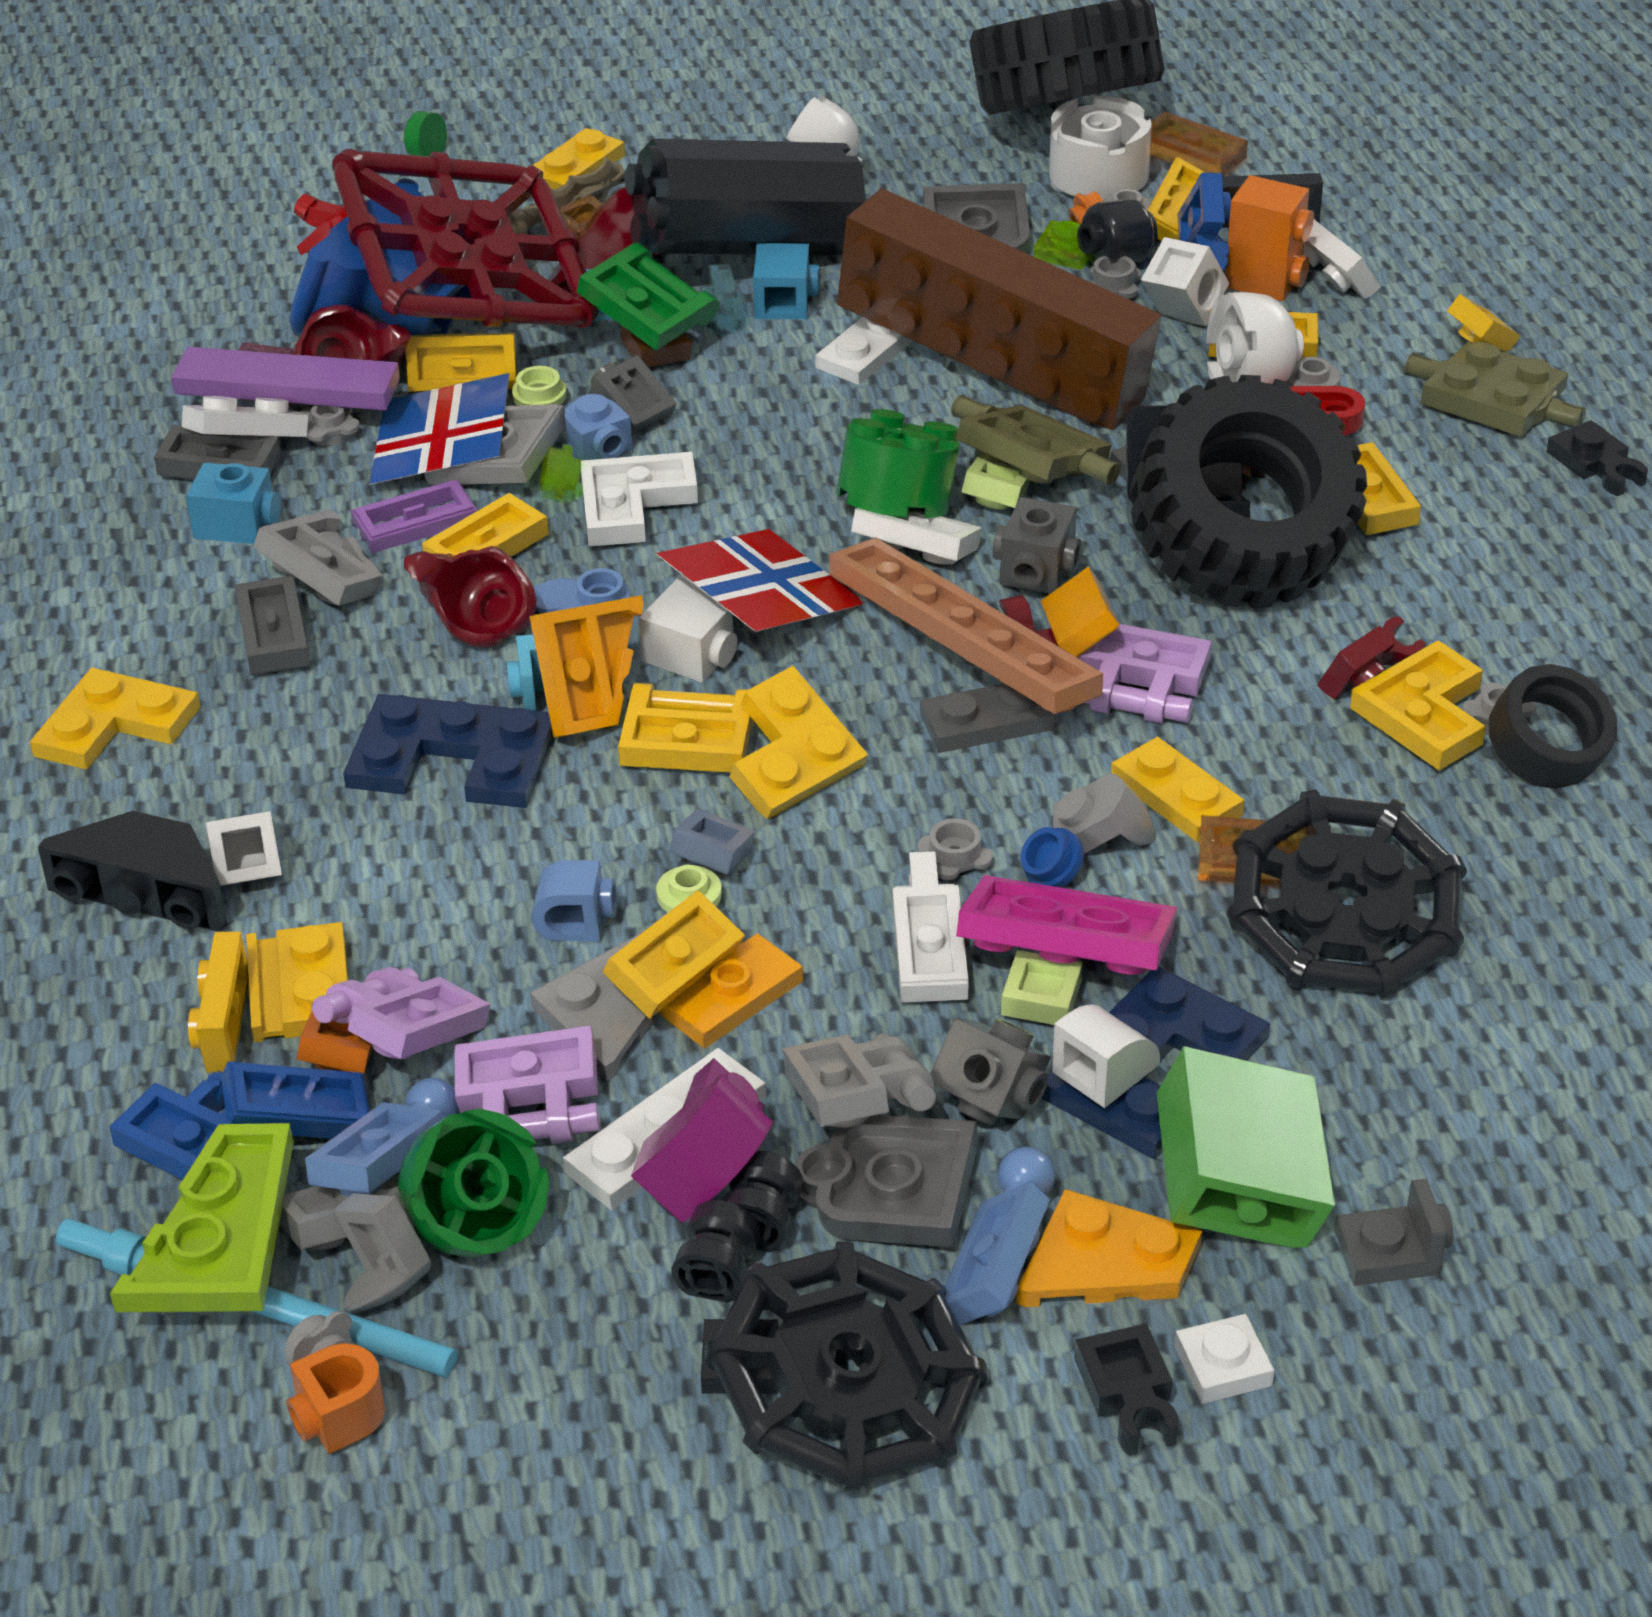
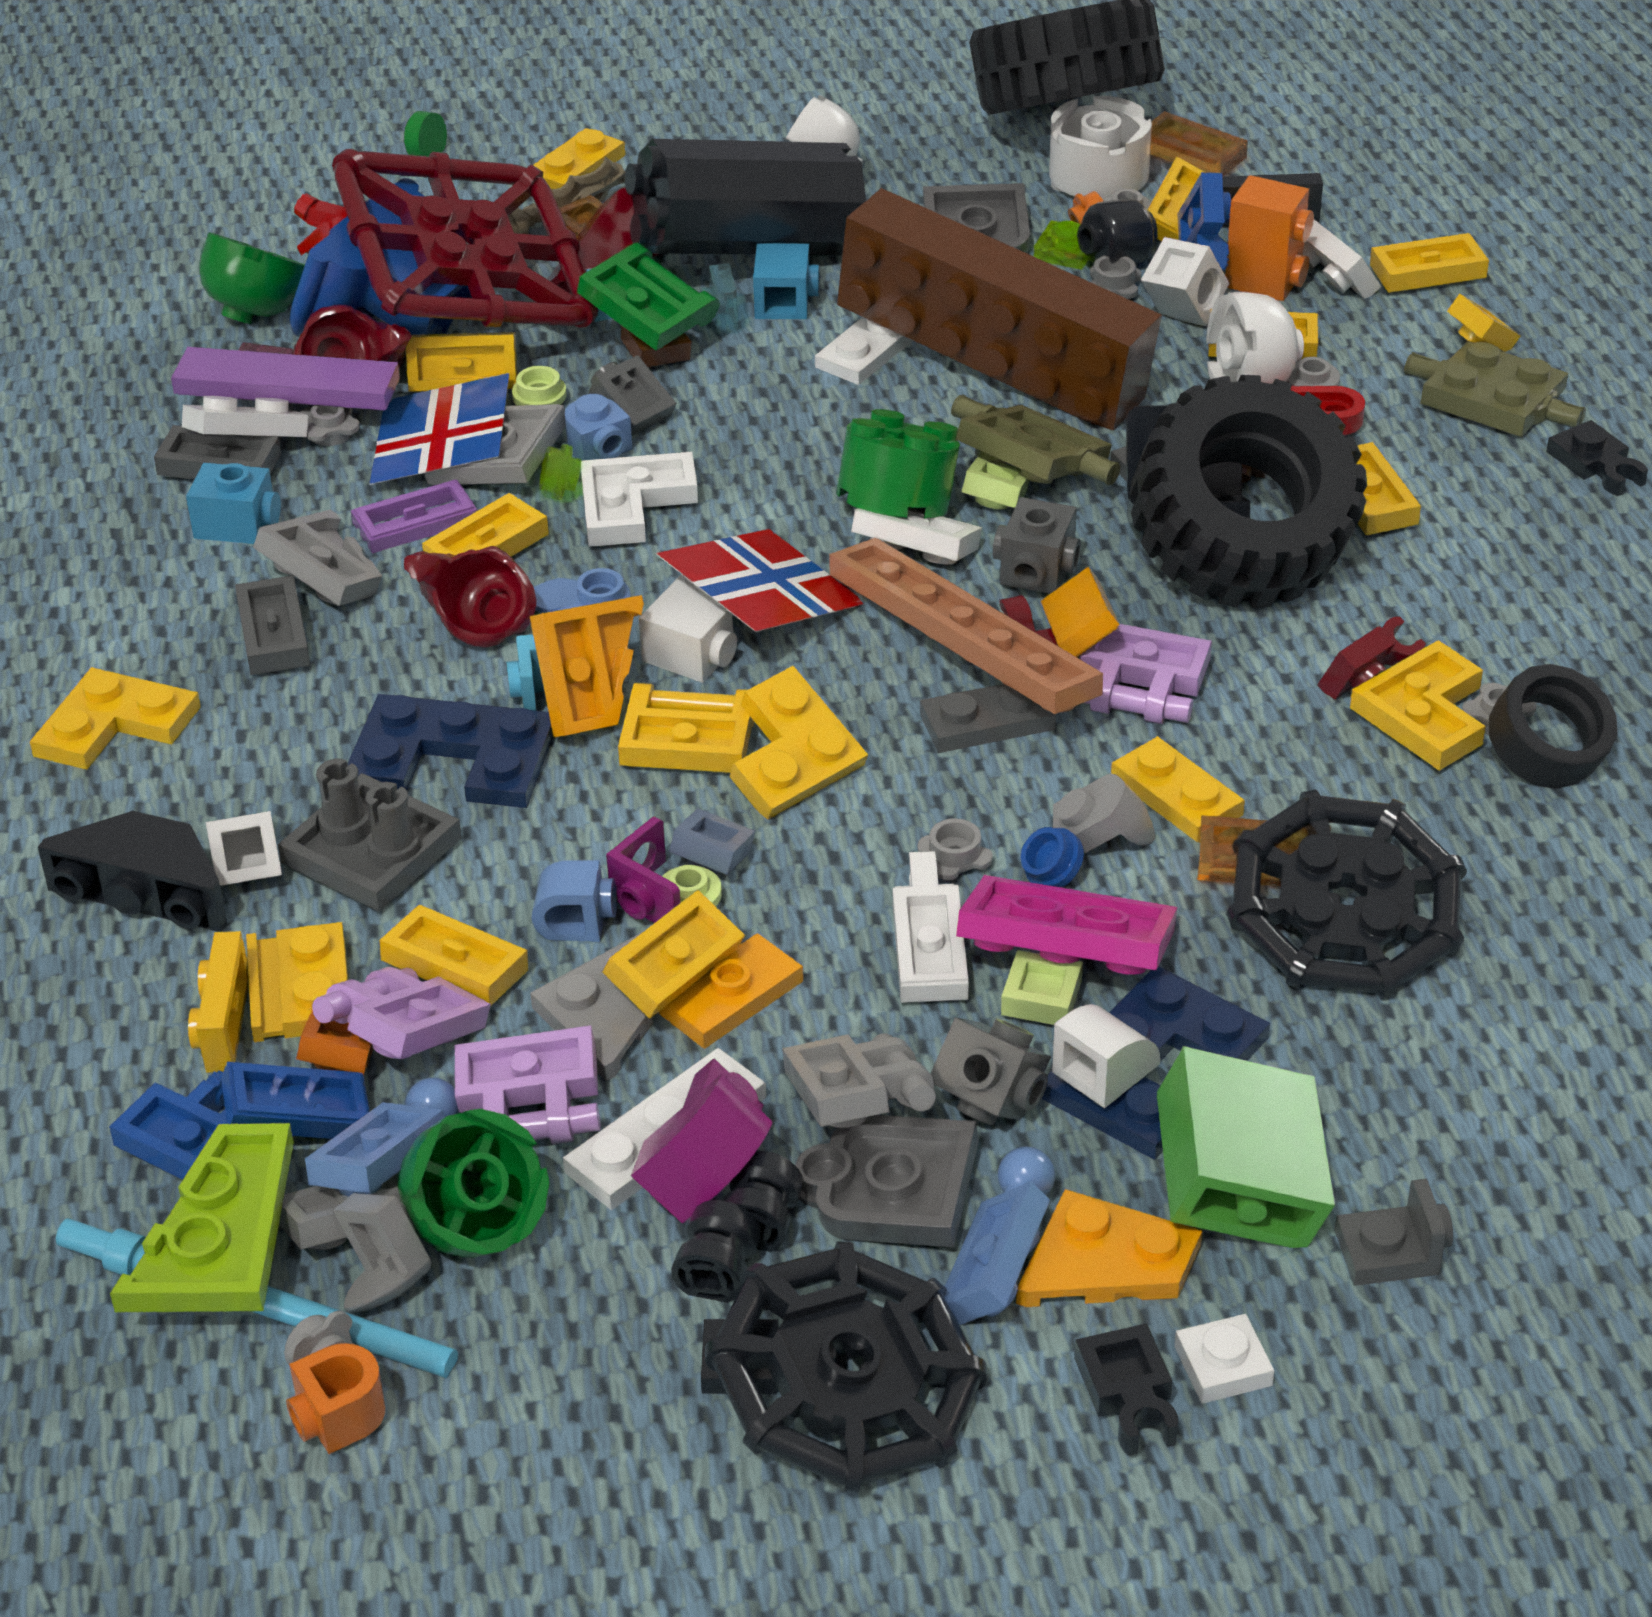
(247, 278): none -> green cylinder
(367, 836): none -> dark grey plate
(454, 951): none -> yellow plate
(639, 888): none -> magenta bracket
(1429, 262): none -> yellow plate

